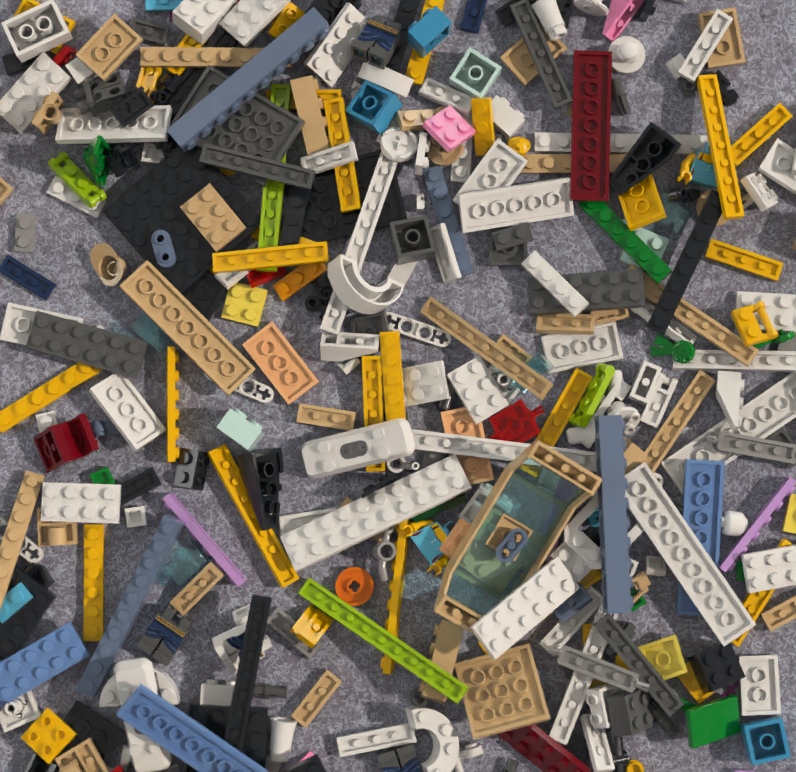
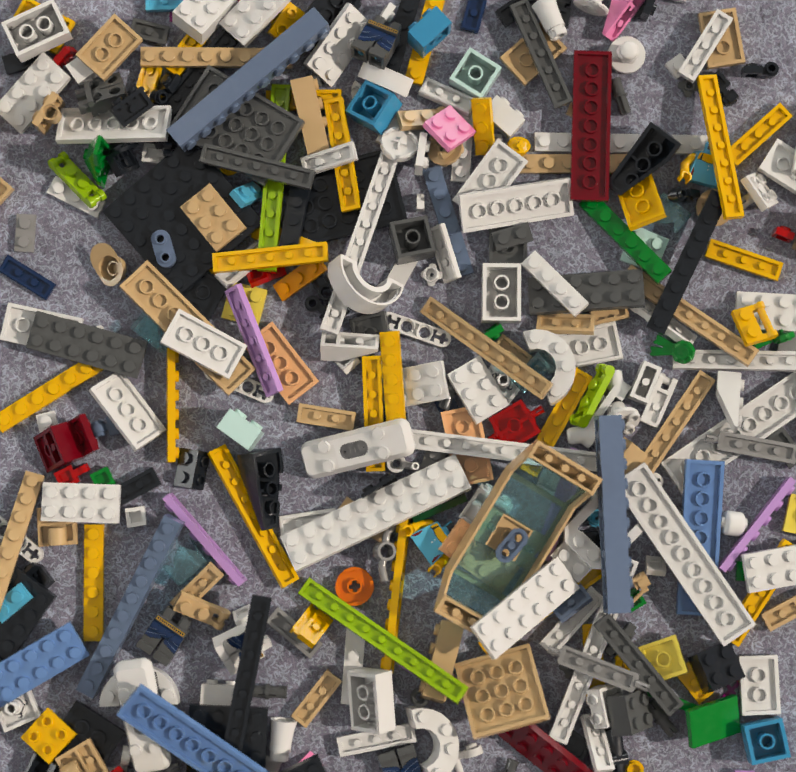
(70, 475): none -> red plate
(201, 610): none -> tan plate
(203, 344): none -> white plate
(246, 194): none -> medium azure plate
(254, 340): none -> lavender plate
(352, 660): none -> white plate
(371, 700): none -> white brick
(388, 12): none -> white plate
(431, 269): none -> white plate
(494, 331): none -> green plate
(501, 293): none -> white brick
(561, 355): none -> white brick
(751, 70): none -> black plate
(783, 233): none -> red plate

